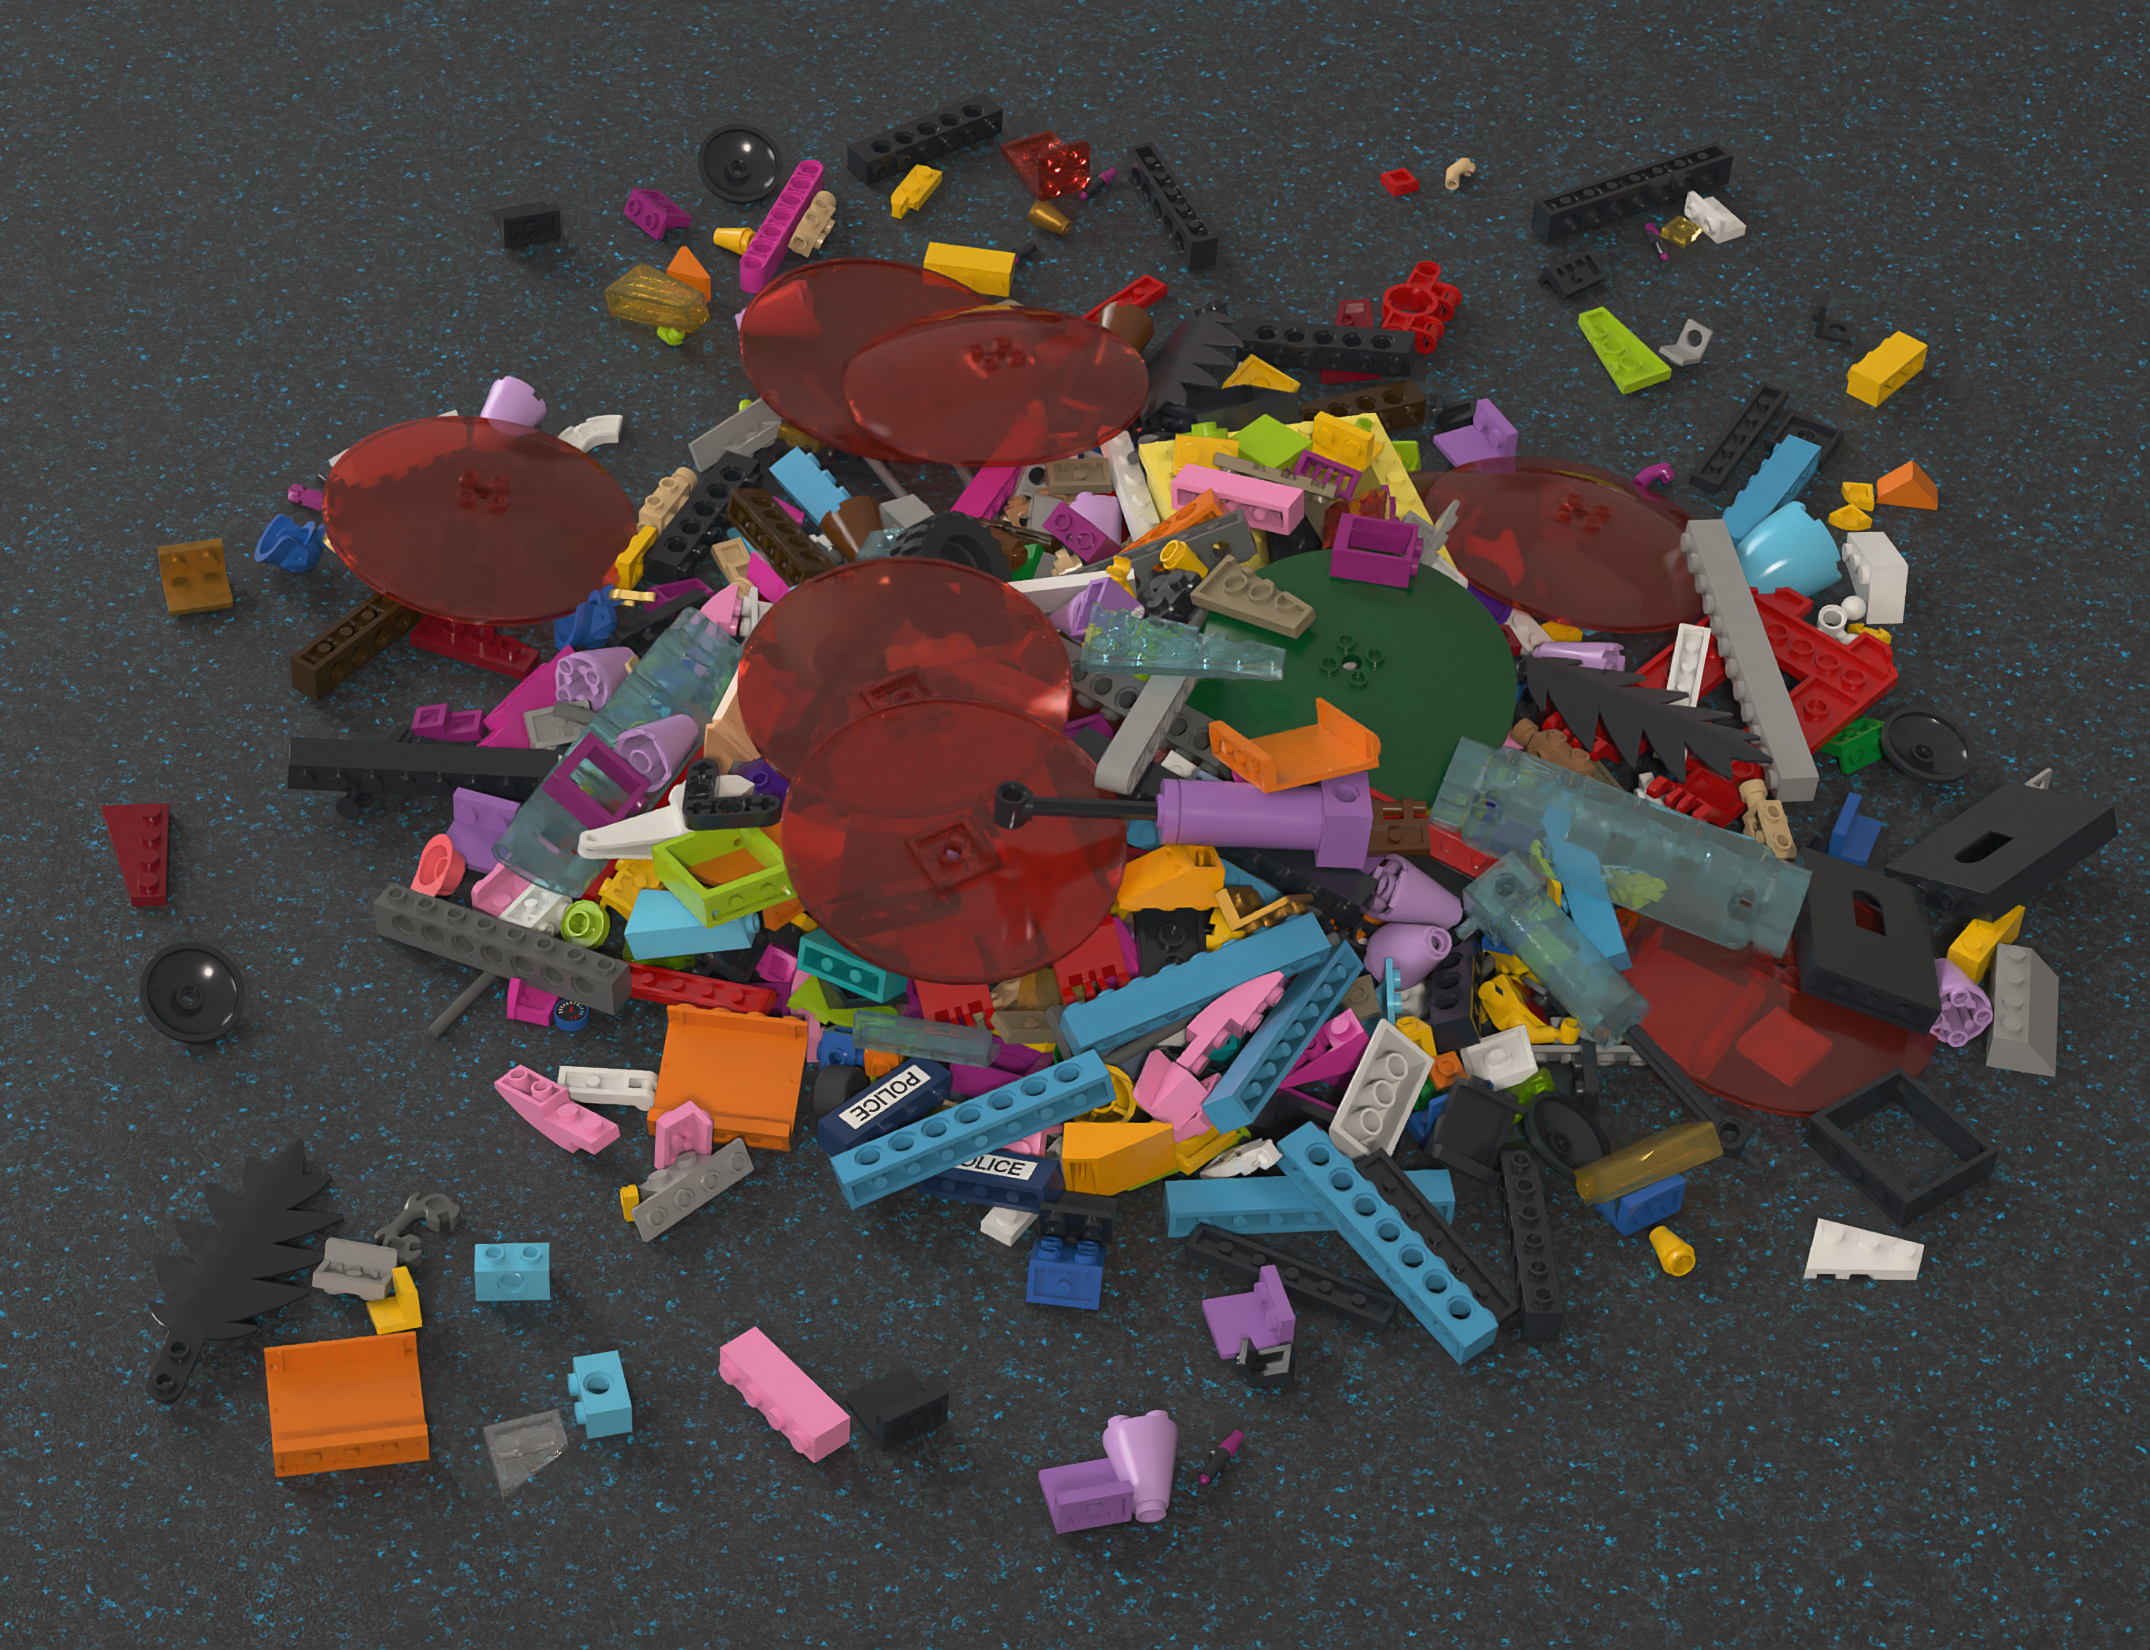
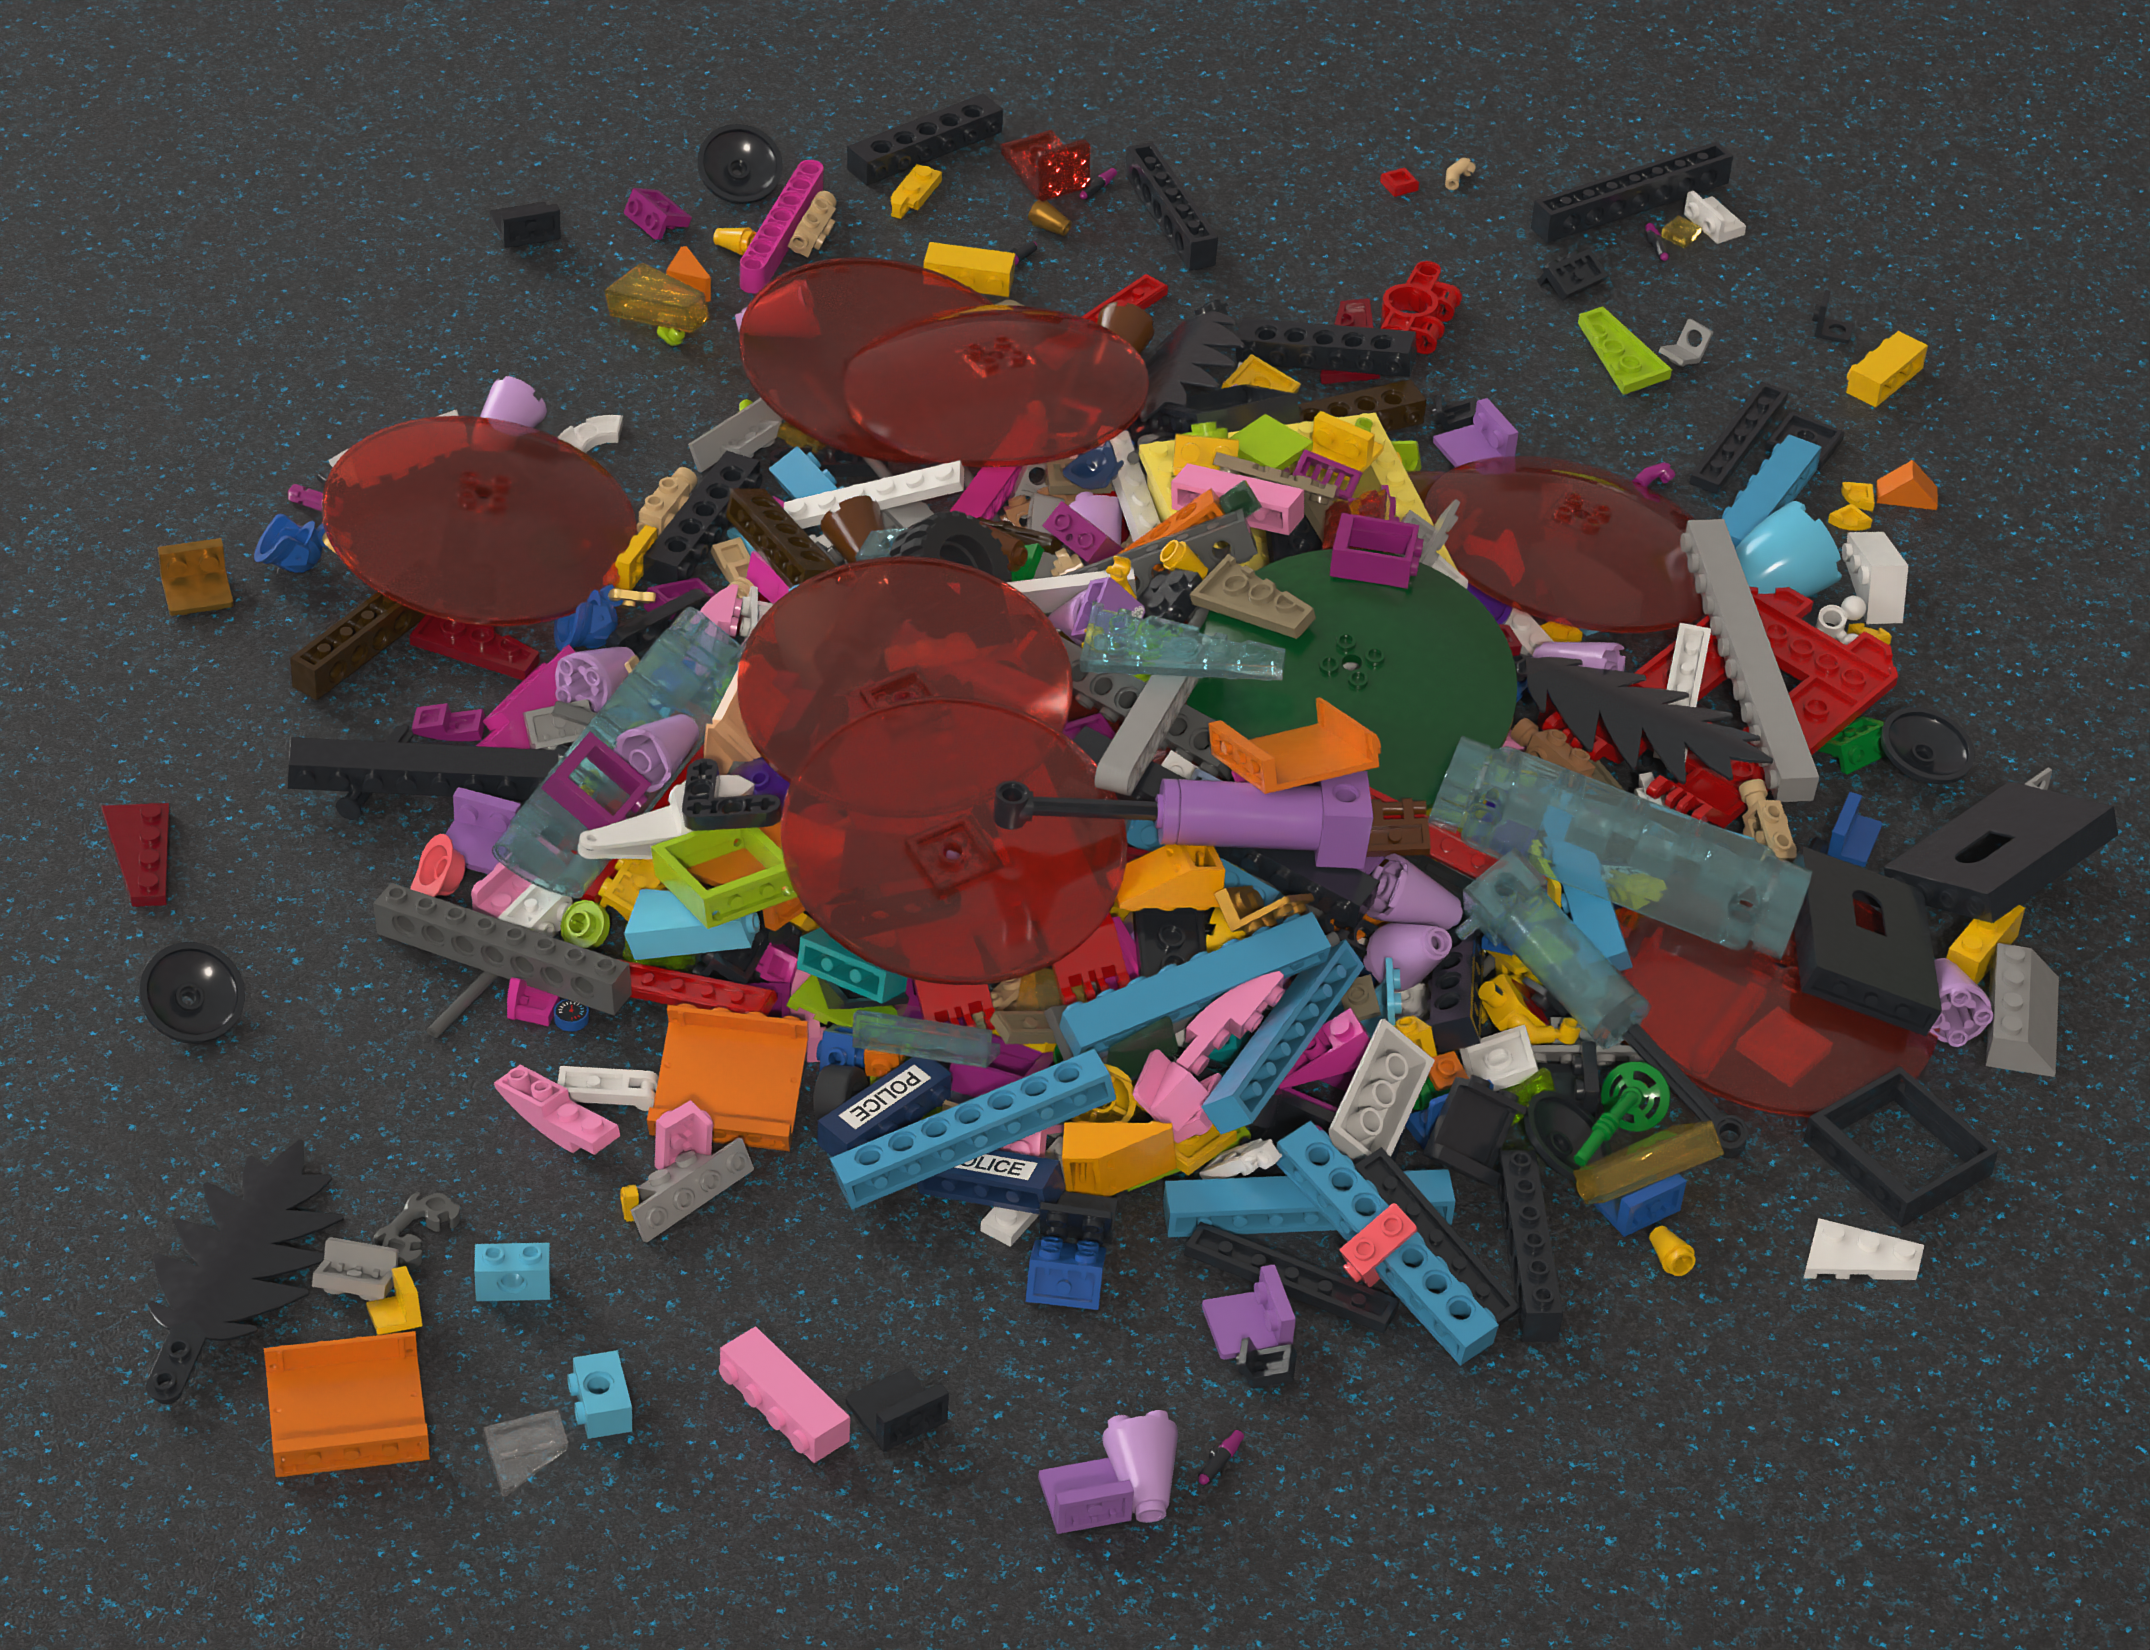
(887, 491): none -> white plate
(1094, 468): none -> dark blue hat
(1133, 1051): none -> clear green slope
(1240, 497): none -> clear green brick
(1376, 1243): none -> coral bracket
(1630, 1103): none -> green dish

